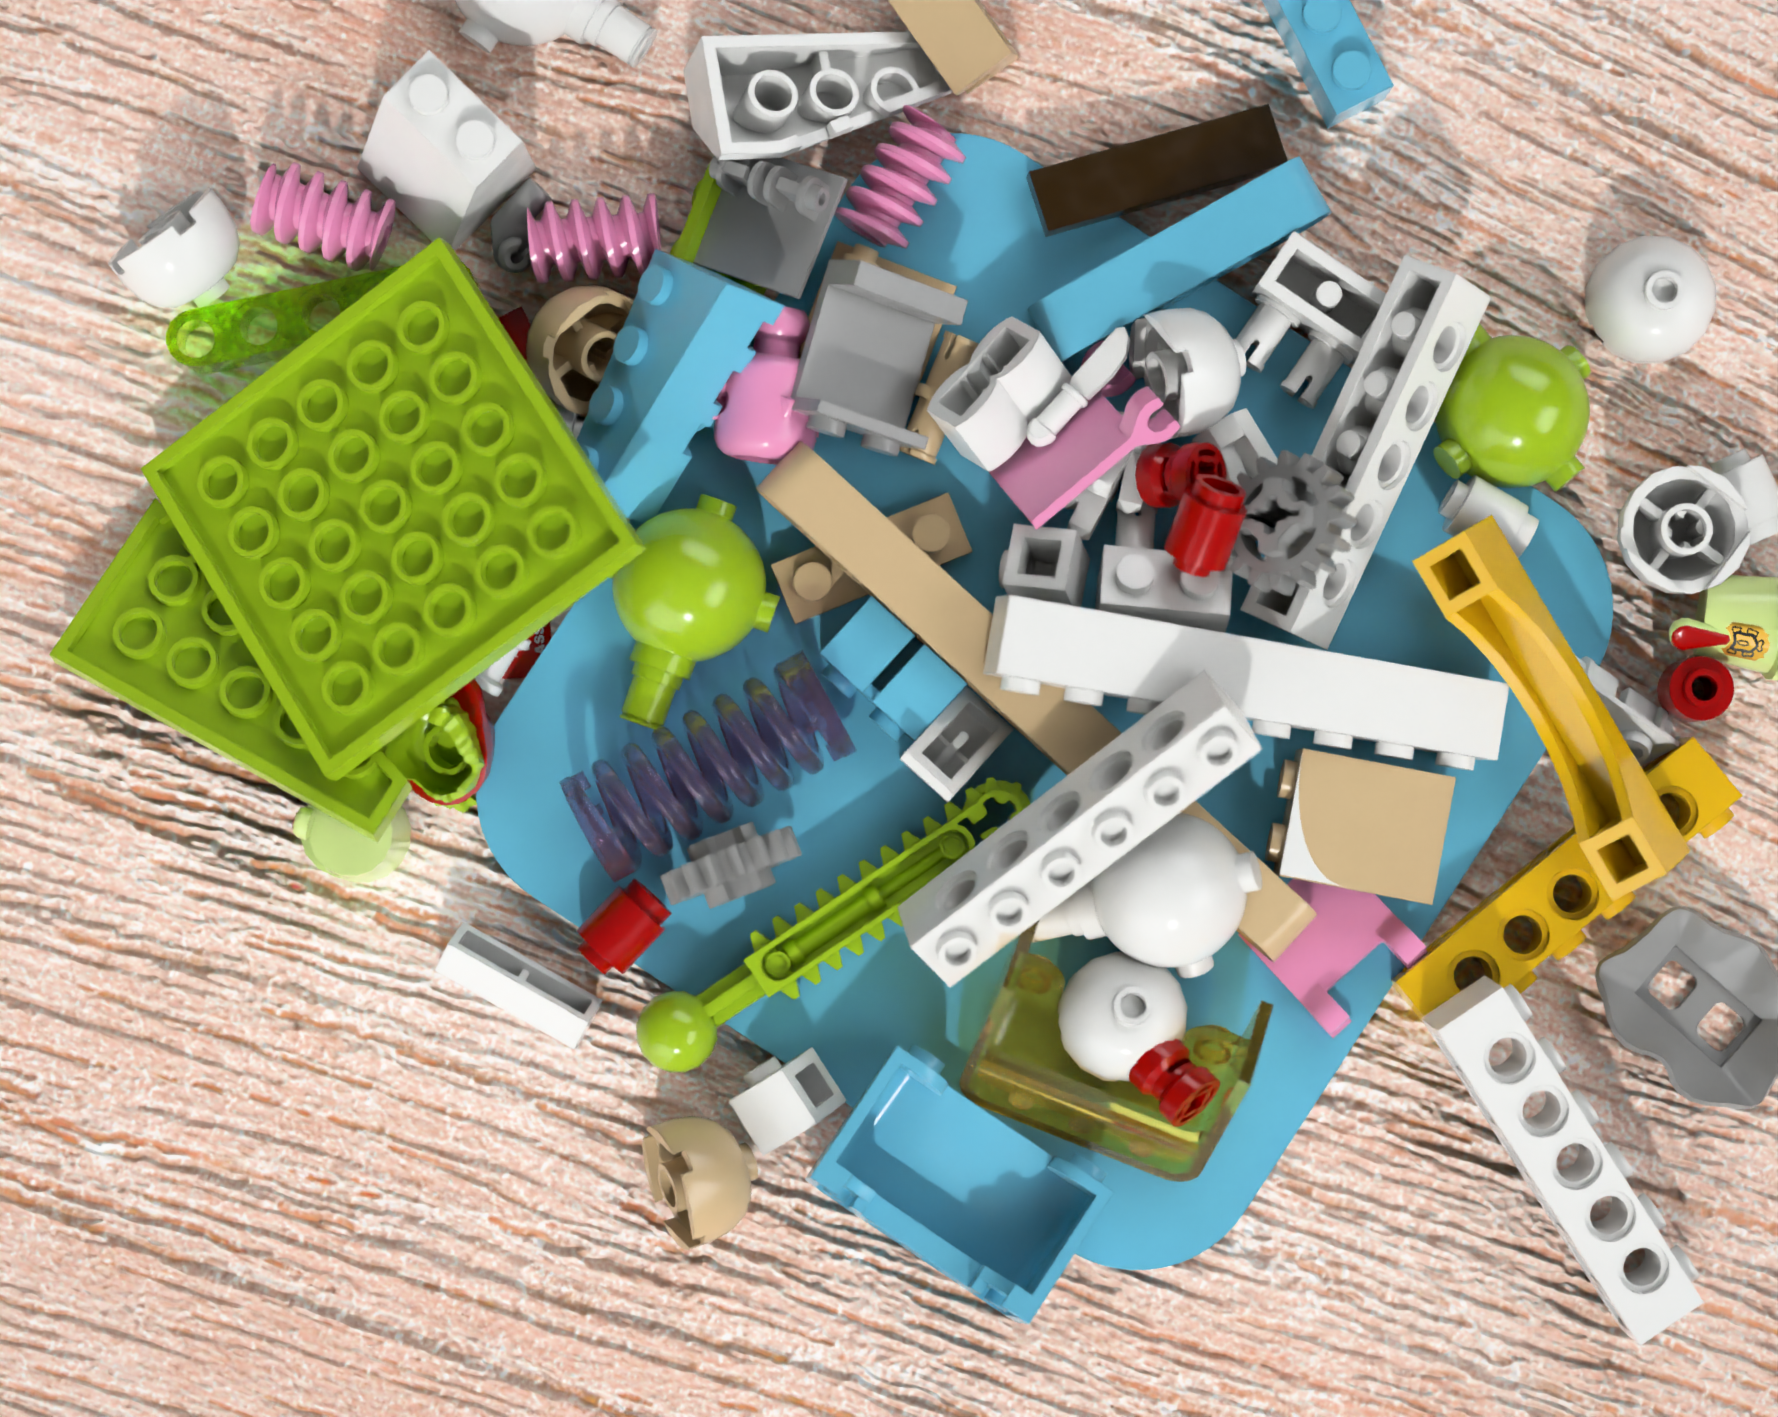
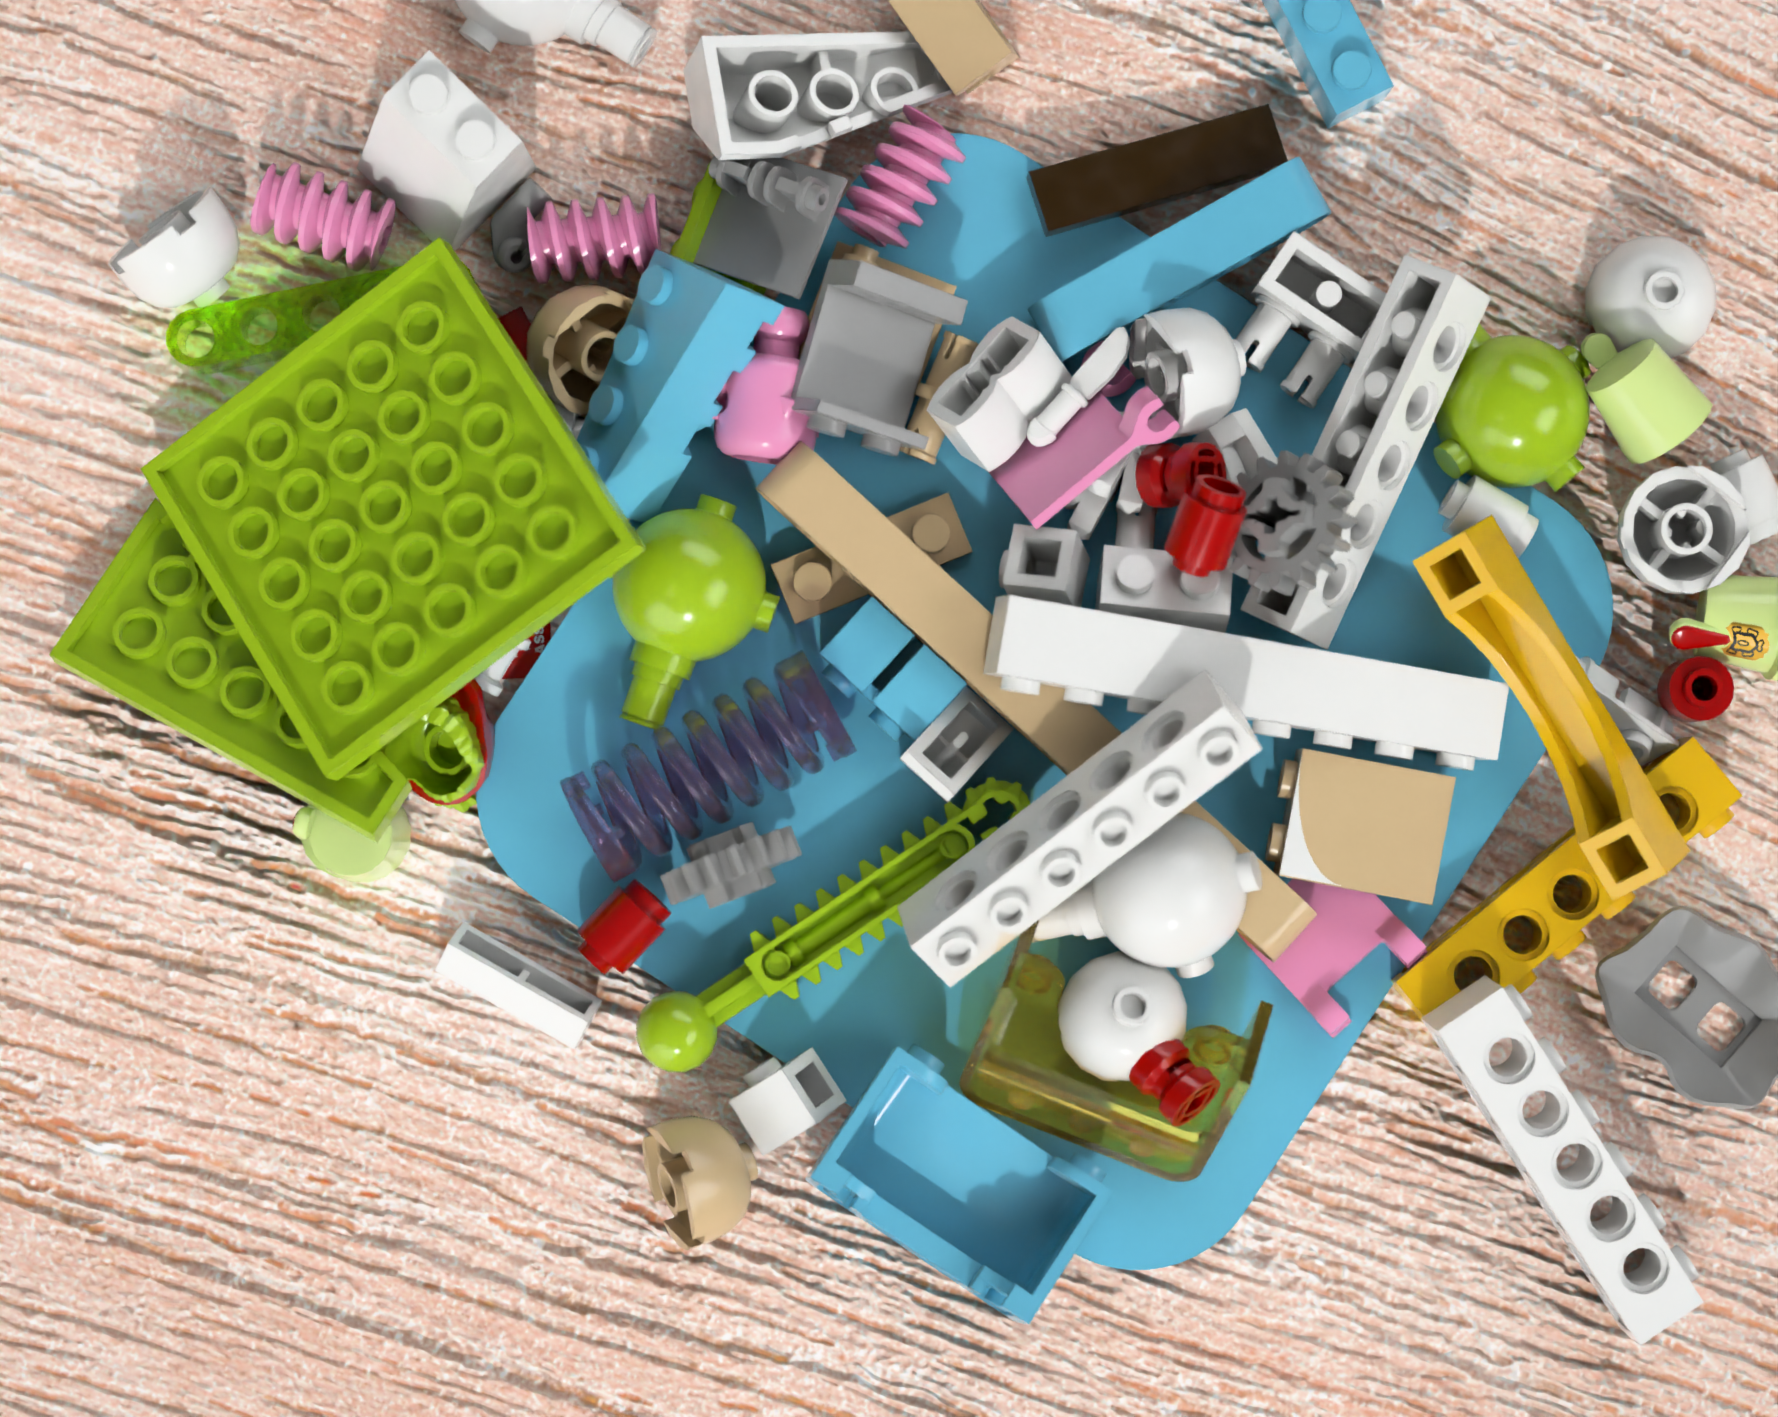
(1643, 397): none -> yellowish green hat

